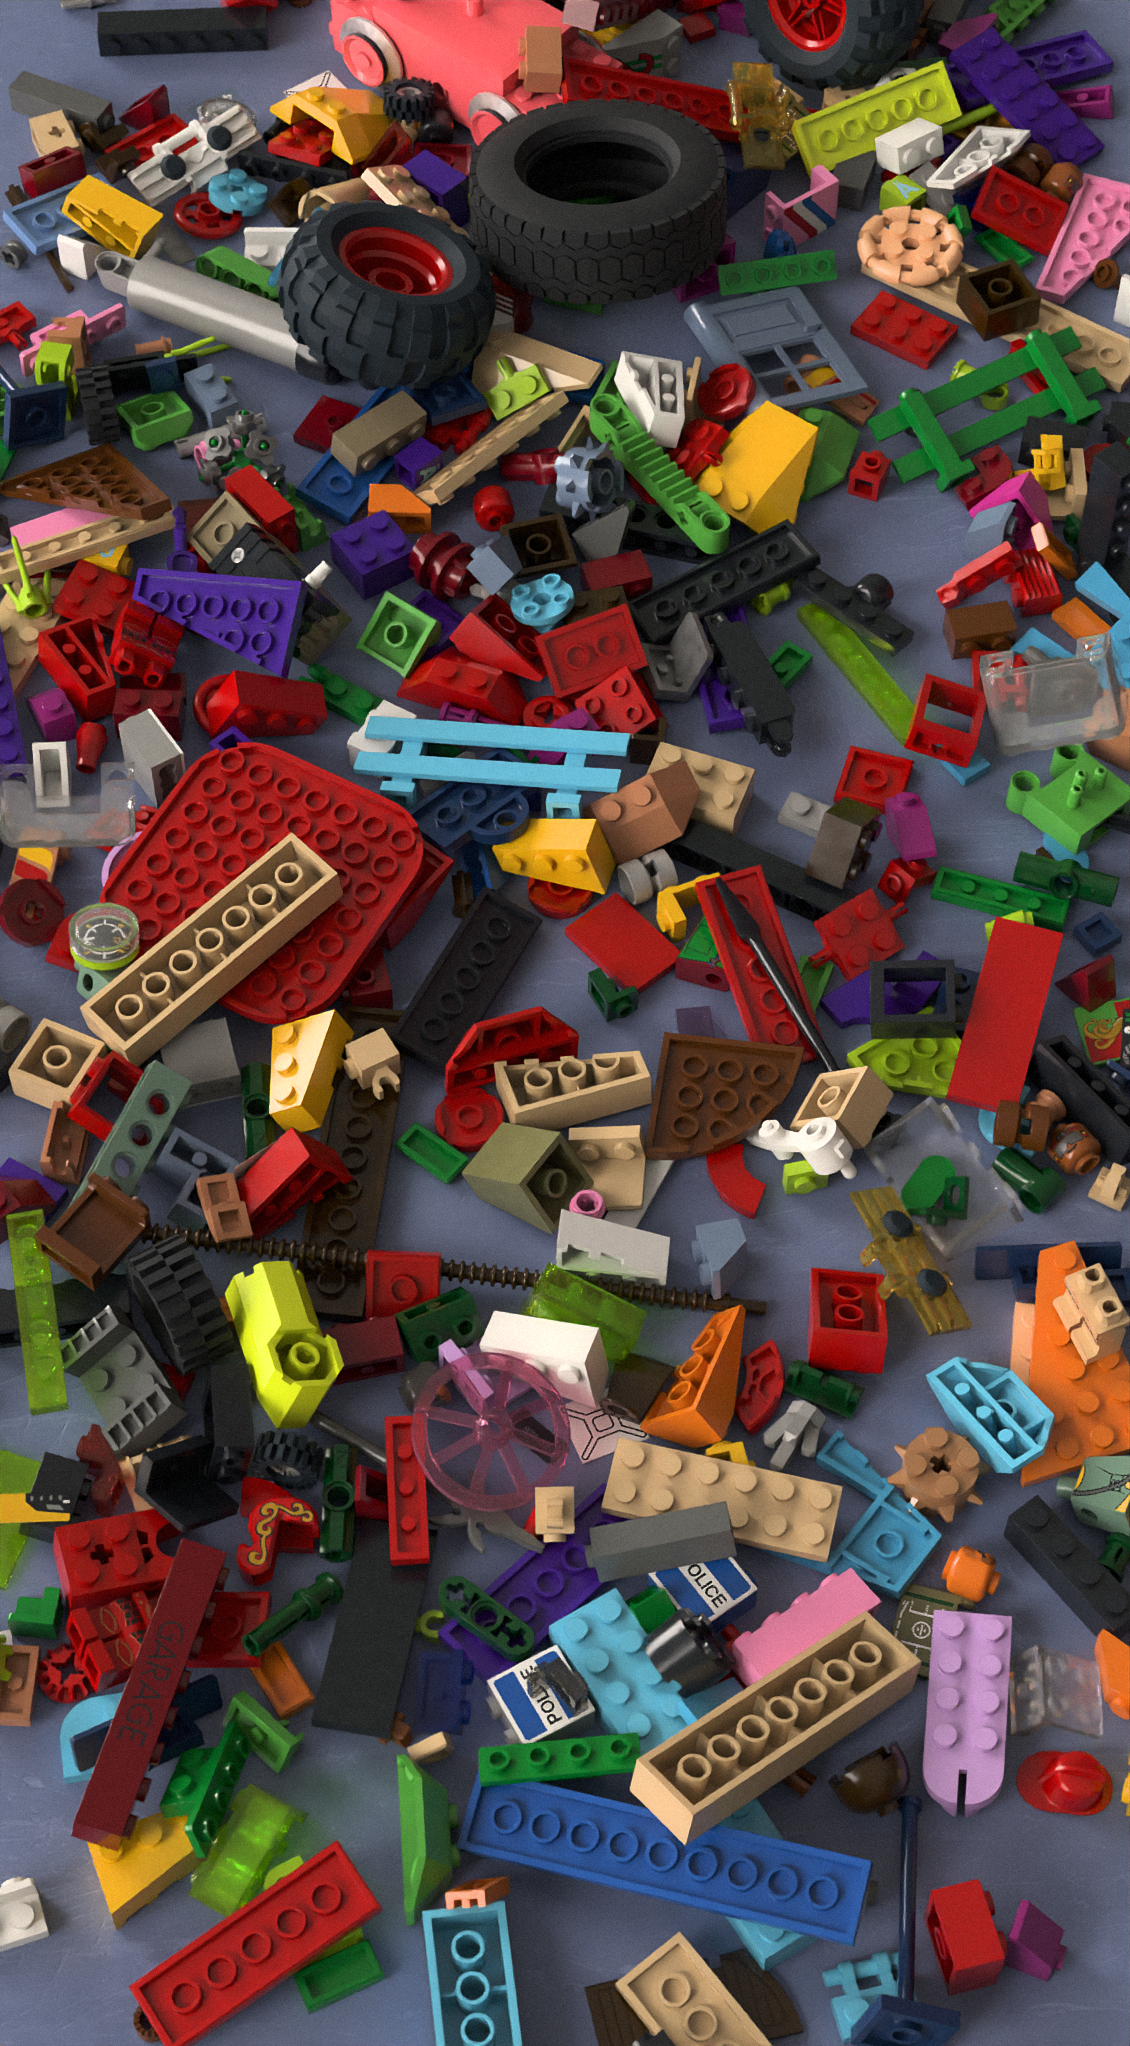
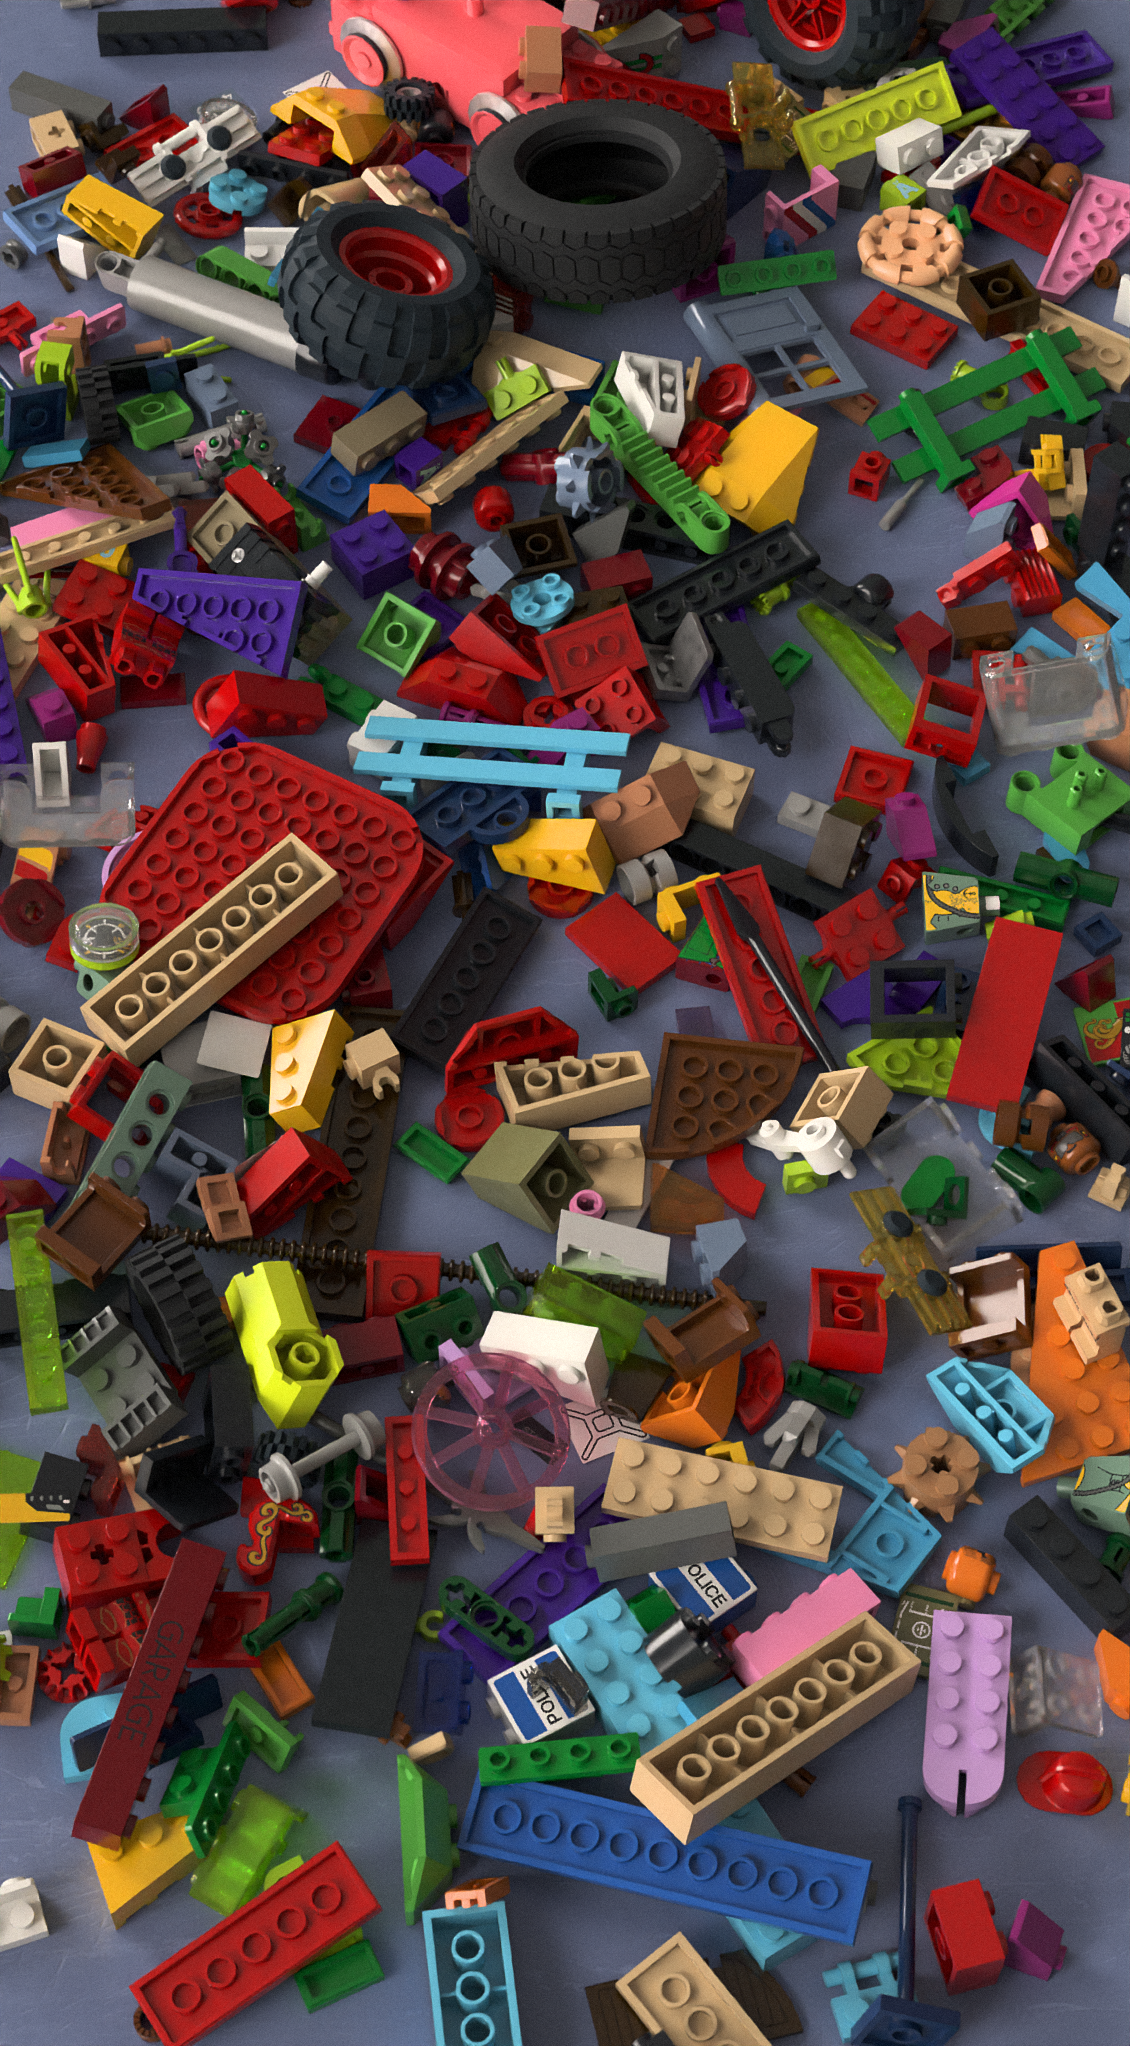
(56, 453): none -> dark azure tile
(155, 754): light grey piece -> none
(165, 704): dark red brick -> none
(179, 484): none -> light grey rock
(234, 1044): none -> white sticker
(281, 1478): none -> light grey piece
(497, 1276): none -> dark green piece
(646, 743): dark brown panel -> none
(680, 1203): none -> clear orange wing
(706, 1333): none -> reddish brown panel
(832, 450): bright green wedge -> none
(873, 1781): dark brown cylinder -> none
(899, 507): none -> light grey piece
(925, 643): none -> dark red slope
(953, 907): none -> torso
(974, 847): none -> black slope
(997, 1304): none -> reddish brown panel
(1003, 248): green tile -> none

